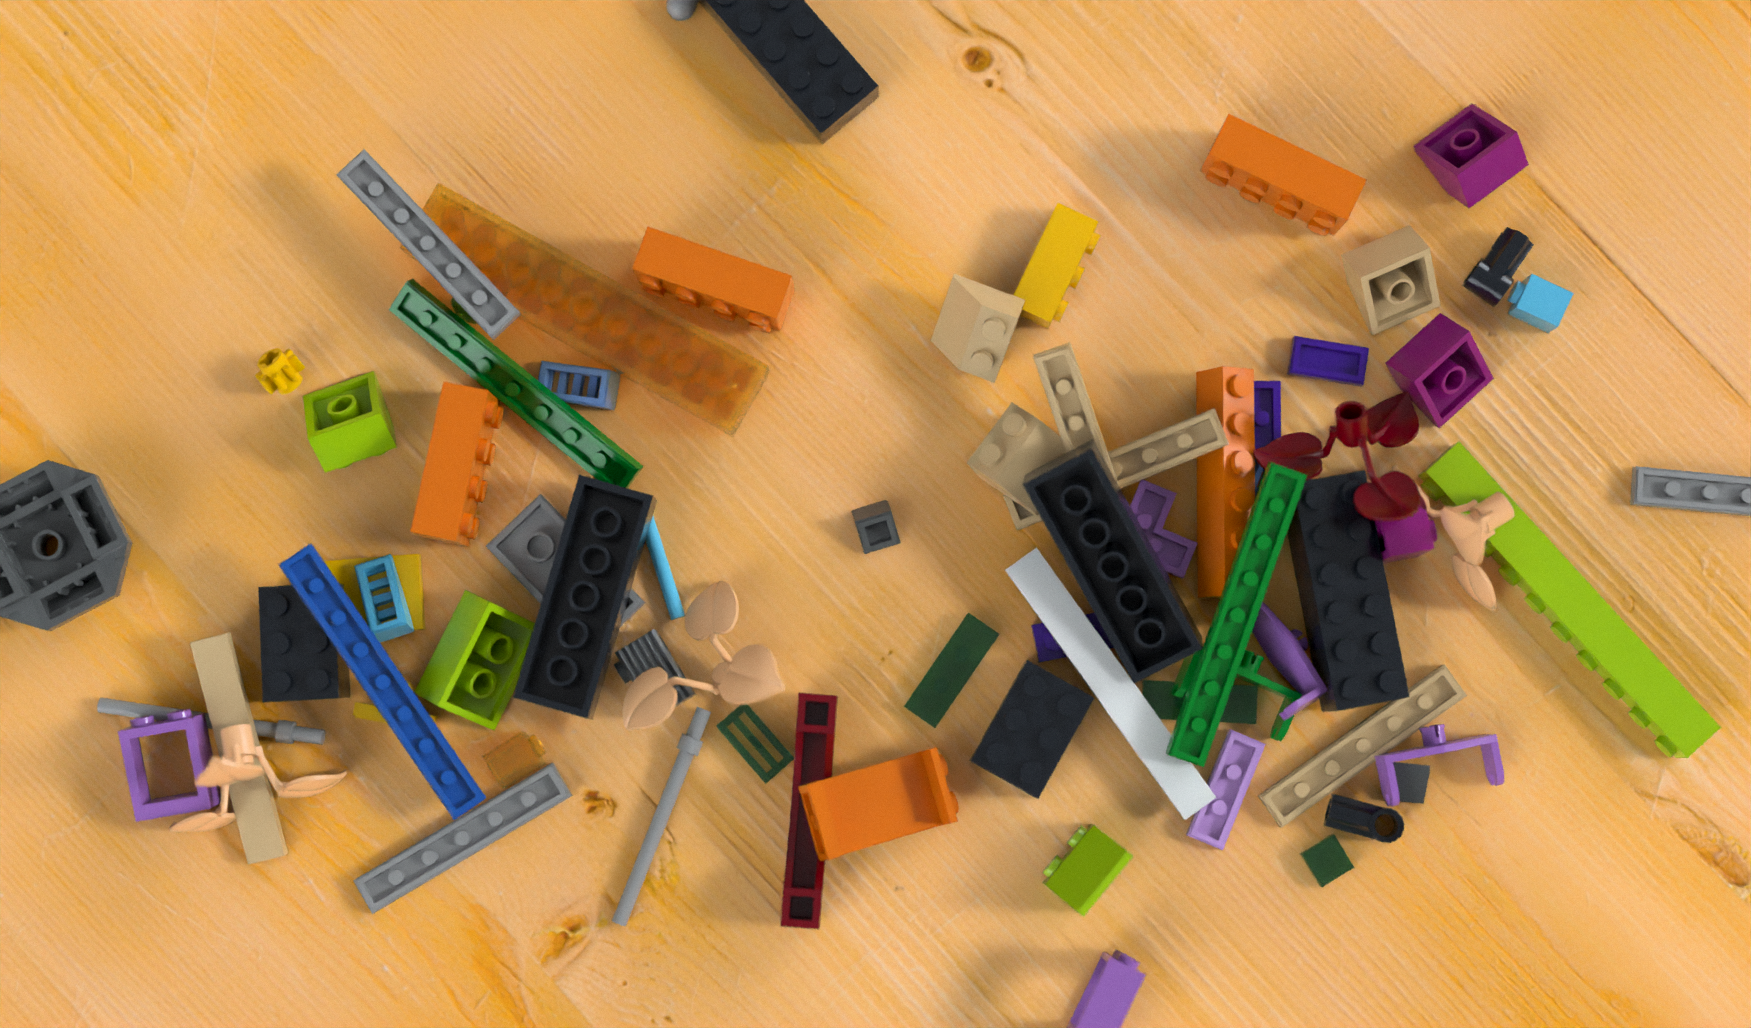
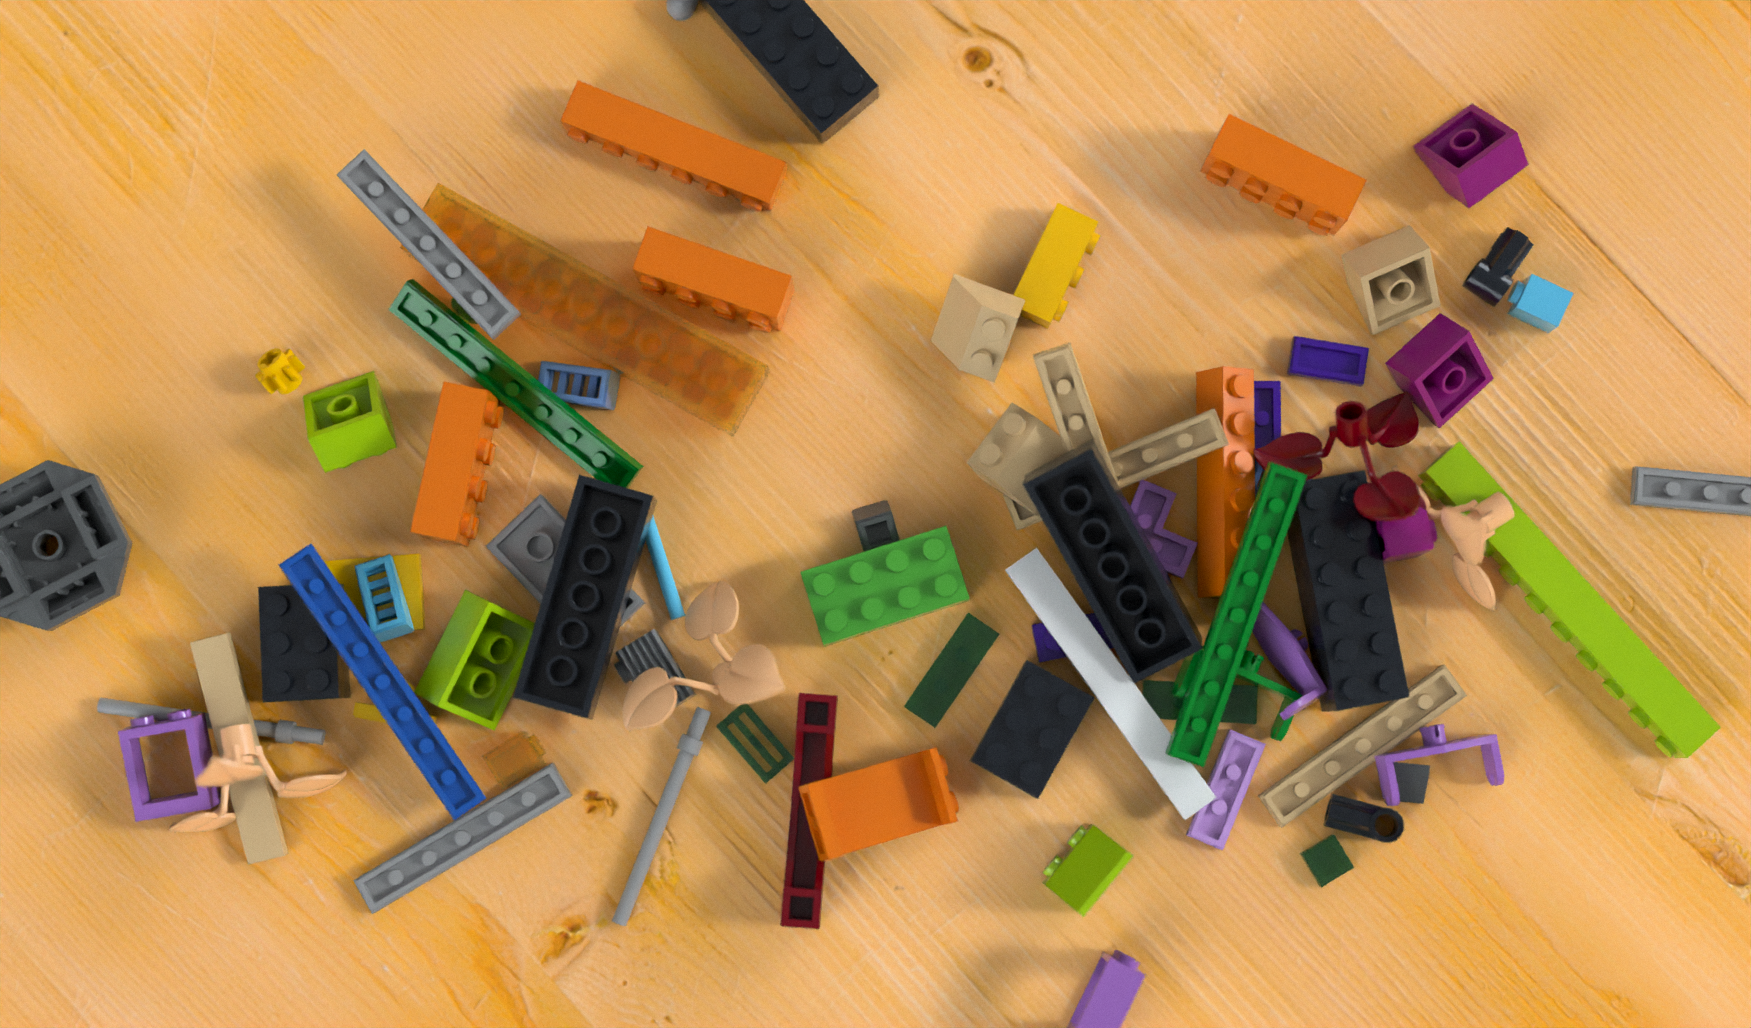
(673, 146): none -> orange brick
(885, 586): none -> bright green brick

